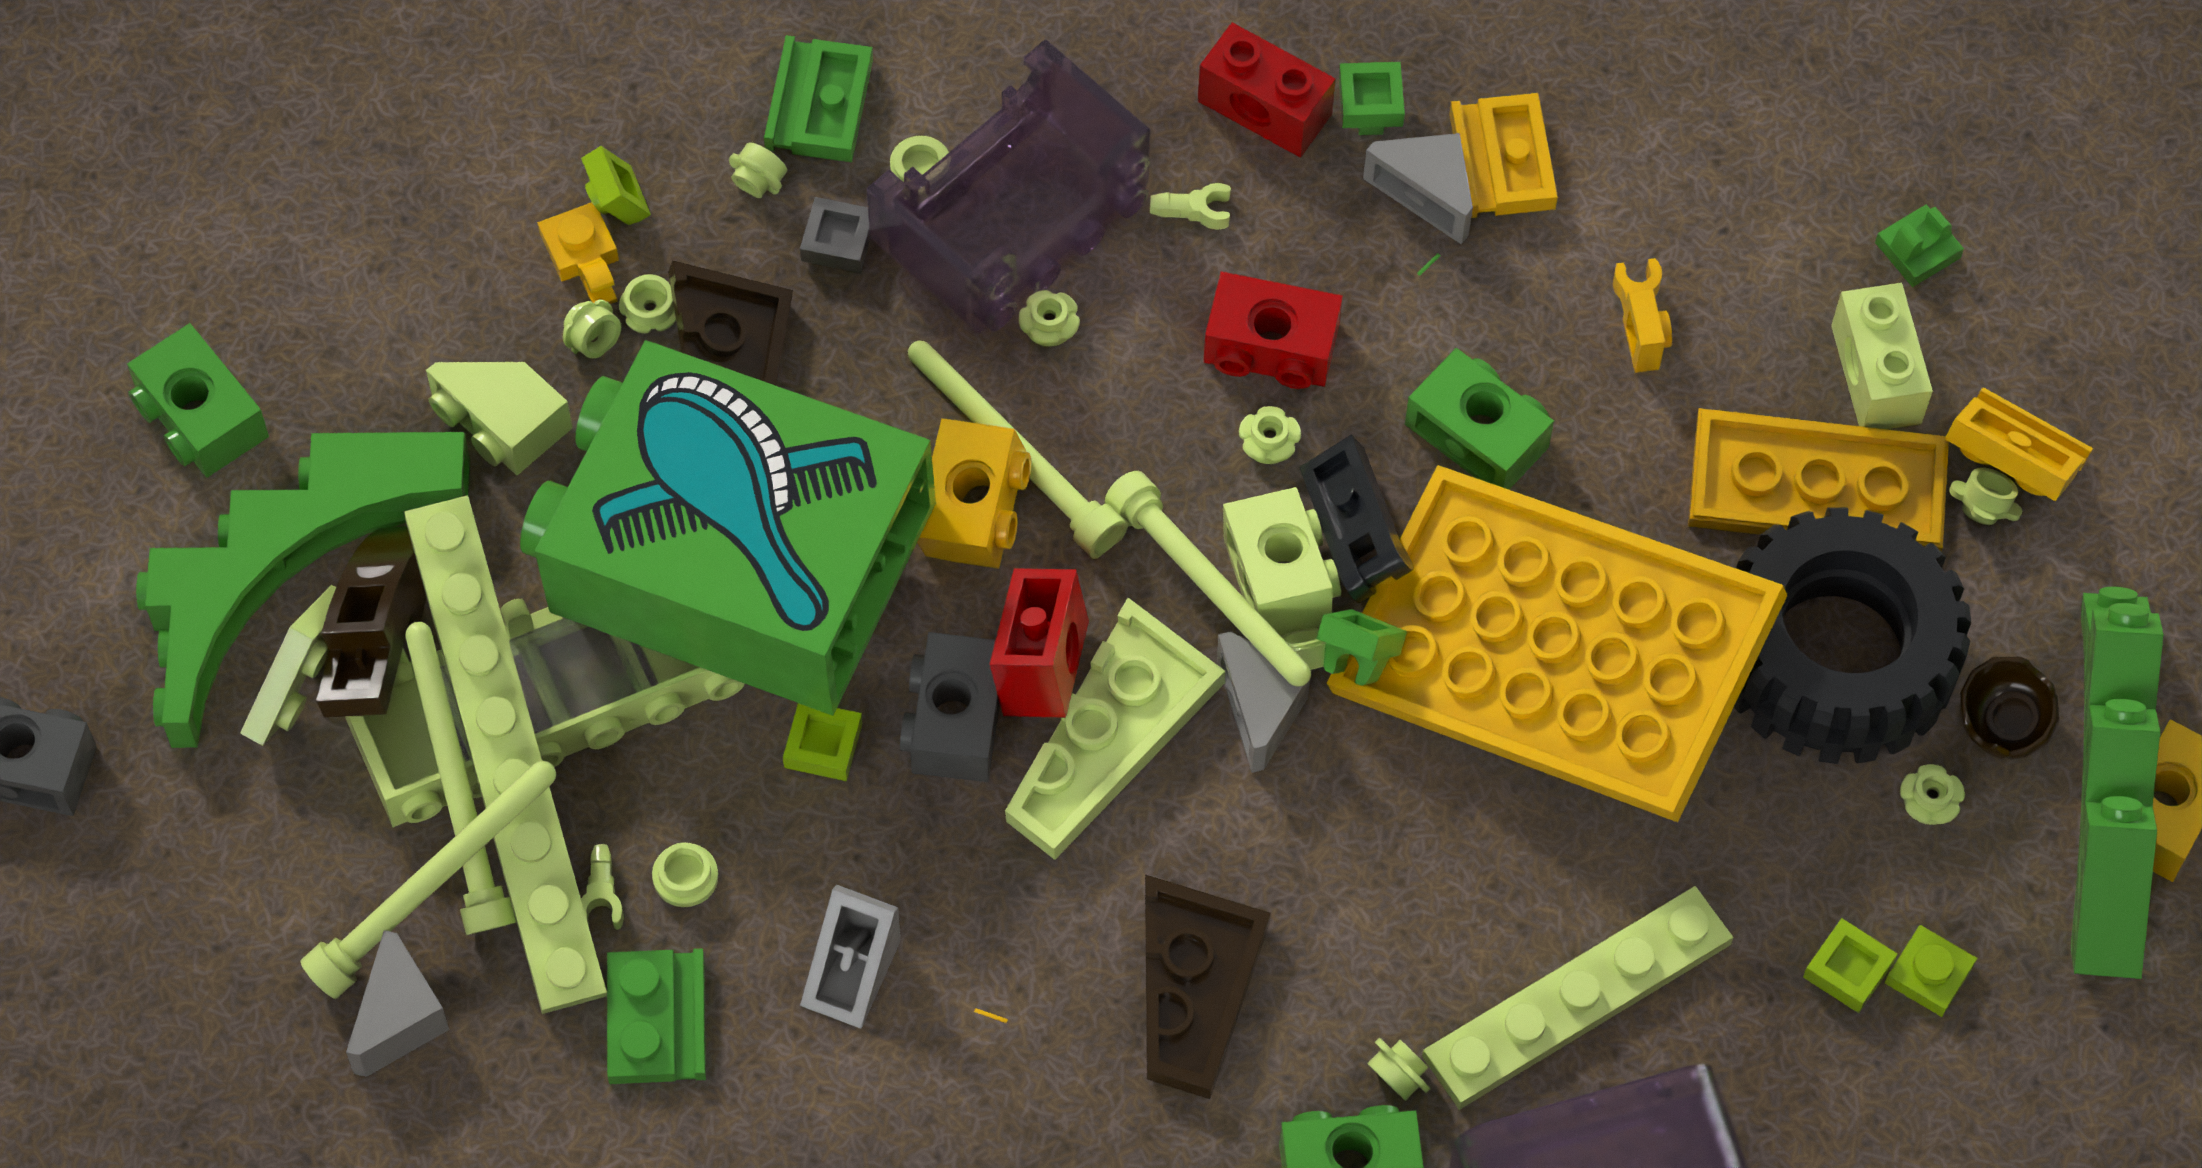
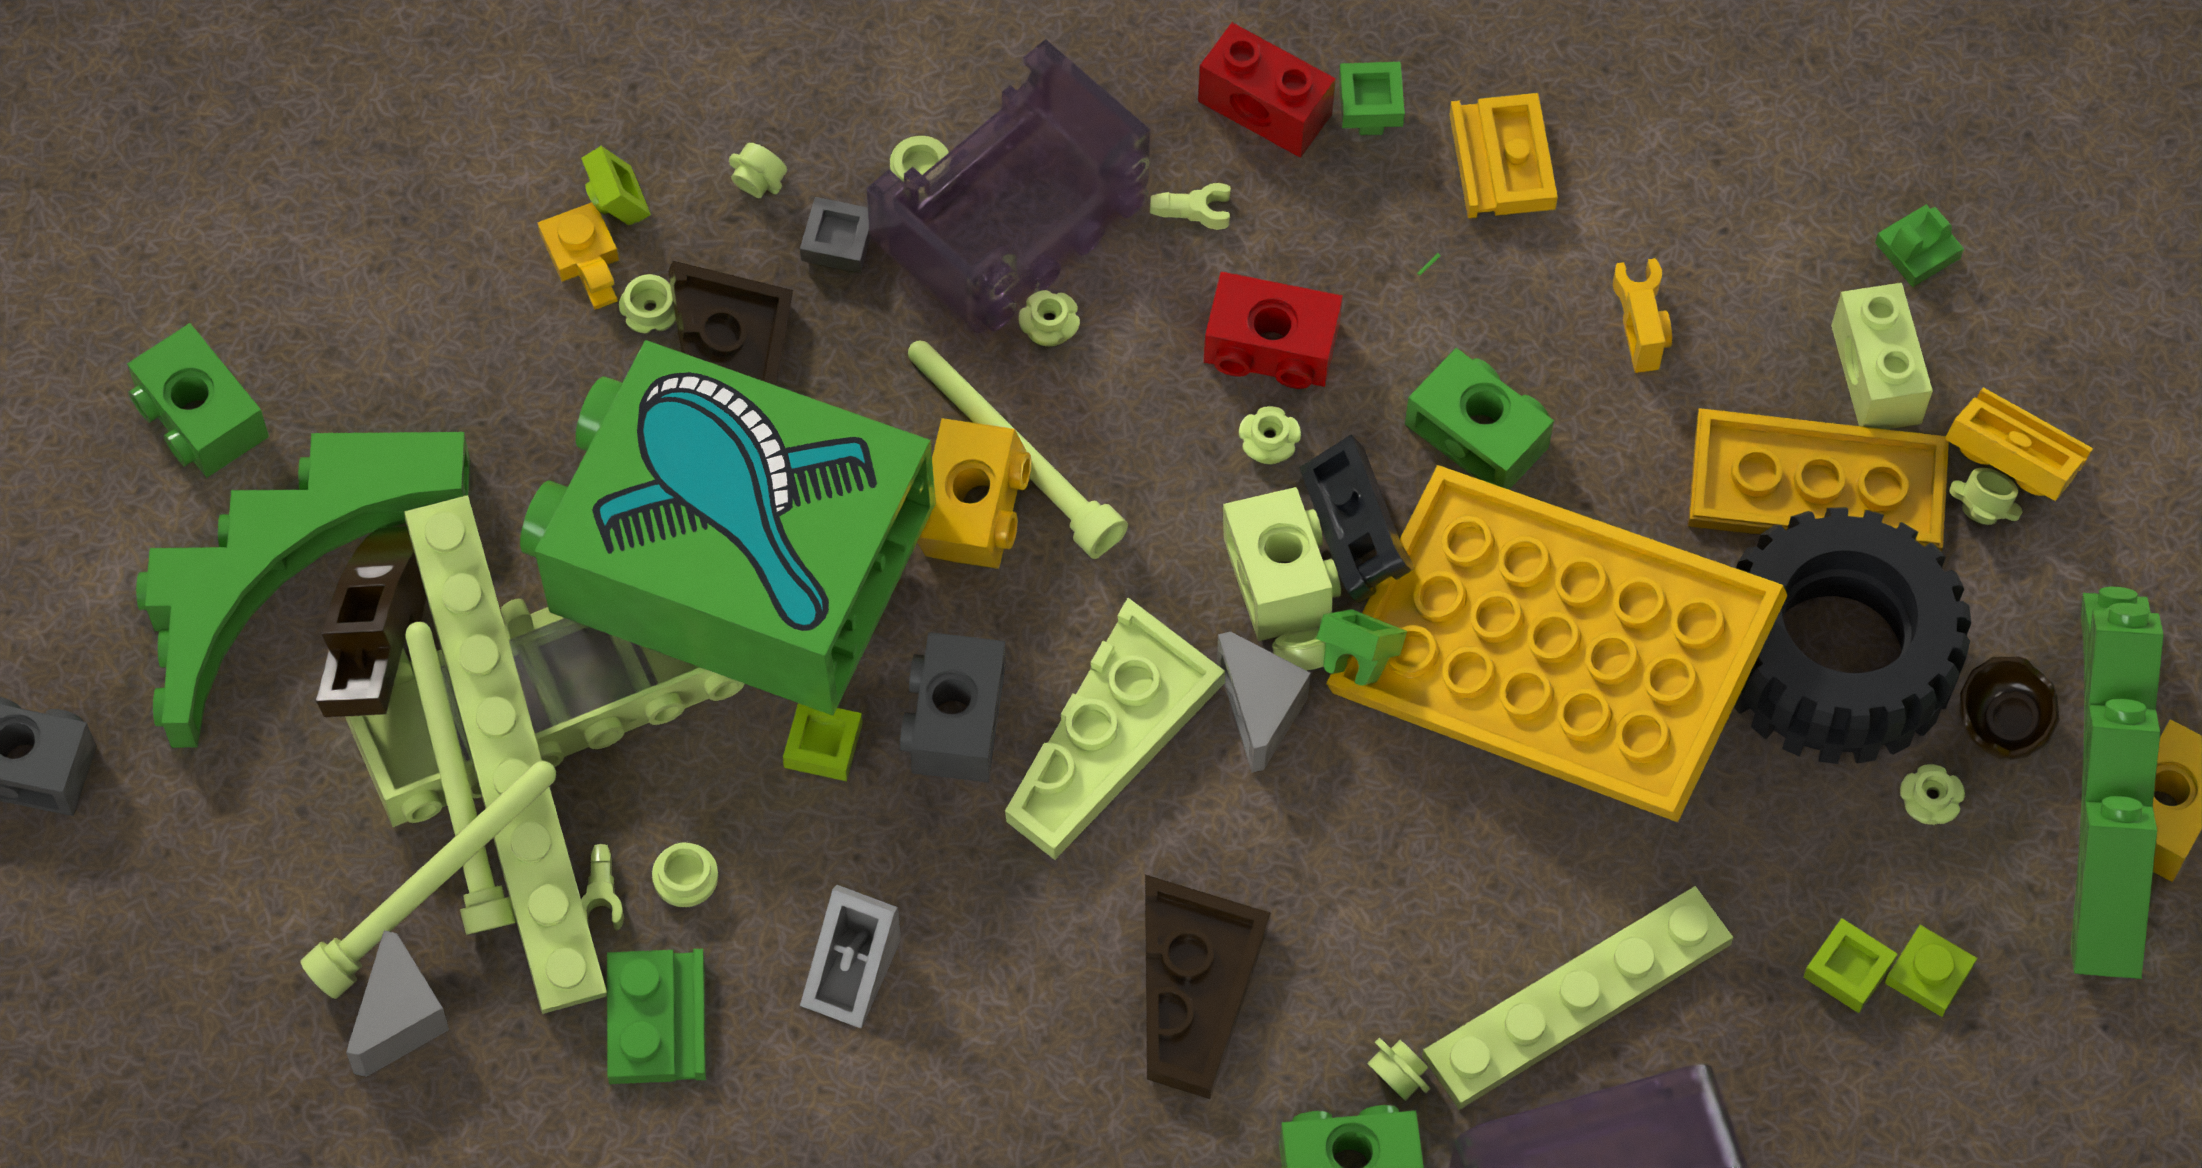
(299, 655): yellowish green plate -> none
(502, 406): yellowish green slope -> none
(587, 322): yellowish green plate -> none
(819, 98): bright green plate -> none
(990, 1015): yellow piece -> none
(1039, 642): red brick -> none
(1140, 505): yellowish green piece -> none
(1426, 178): light grey slope -> none

